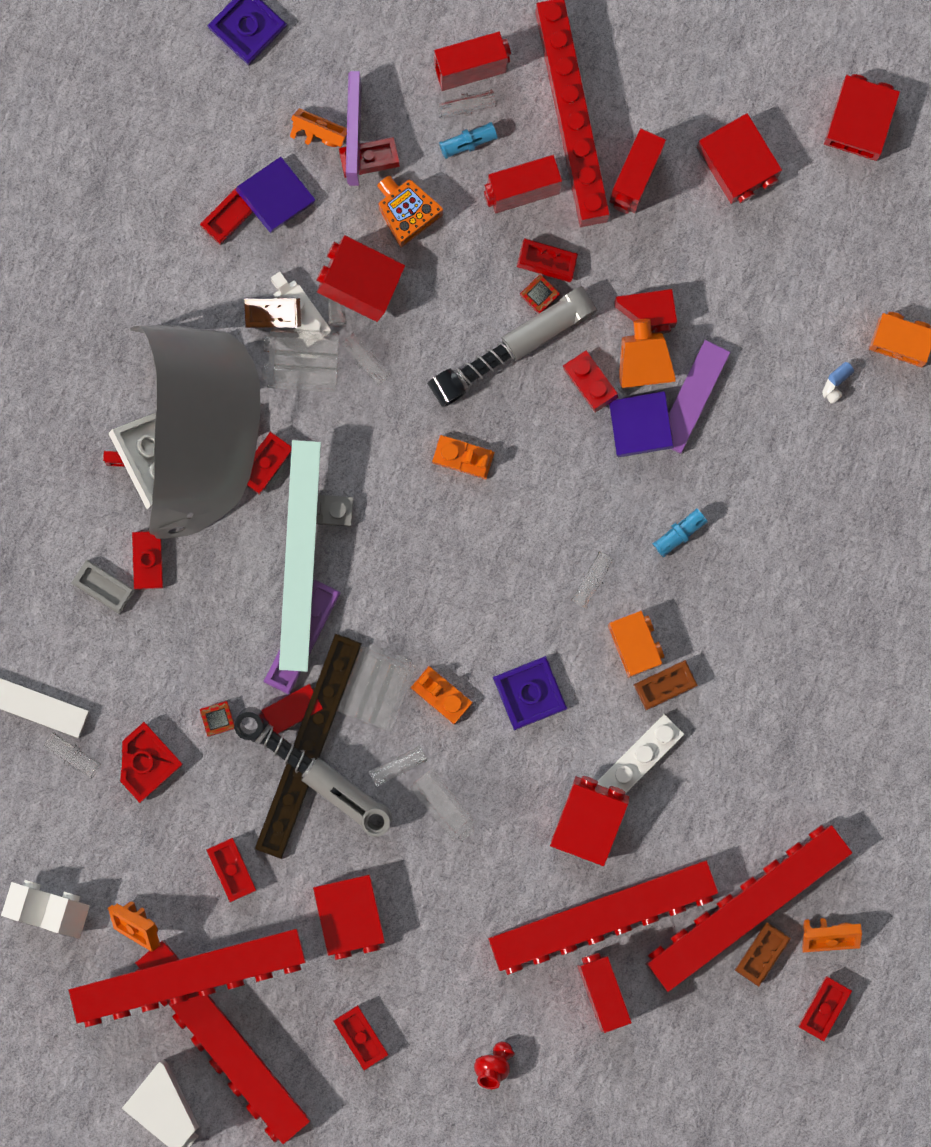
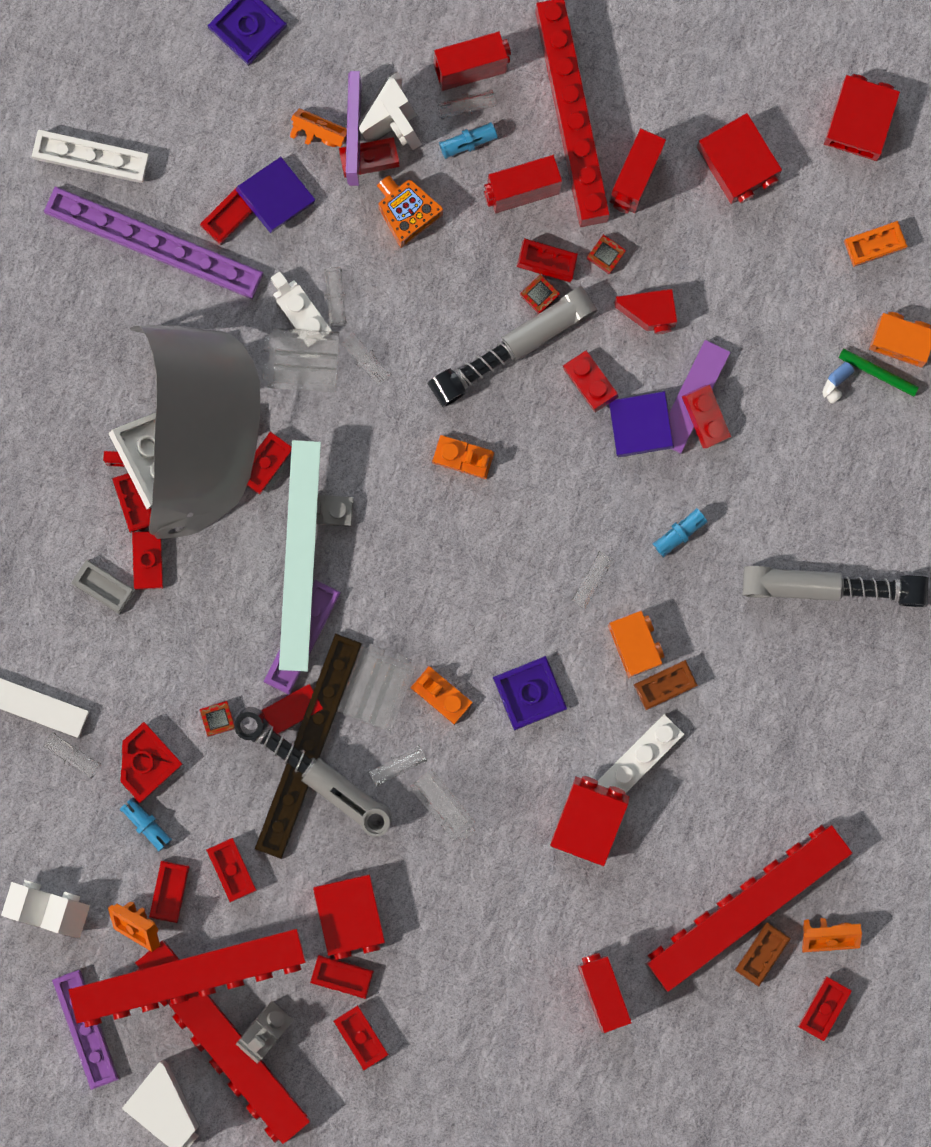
(89, 1040): none -> medium lavender tile
(90, 156): none -> white plate
(133, 508): none -> red plate
(145, 824): none -> dark azure pin
(153, 243): none -> medium lavender tile
(169, 892): none -> red tile
(264, 1032): none -> light grey plate
(272, 312): plate -> none
(341, 976): none -> red tile
(359, 278): red brick -> none
(390, 112): none -> white piece
(495, 1067): red animal -> none
(602, 916): red brick -> none
(606, 254): none -> tile
(644, 357): orange torso -> none
(706, 416): none -> red plate
(817, 585): none -> piece
(875, 244): none -> orange plate
(878, 372): none -> green piece

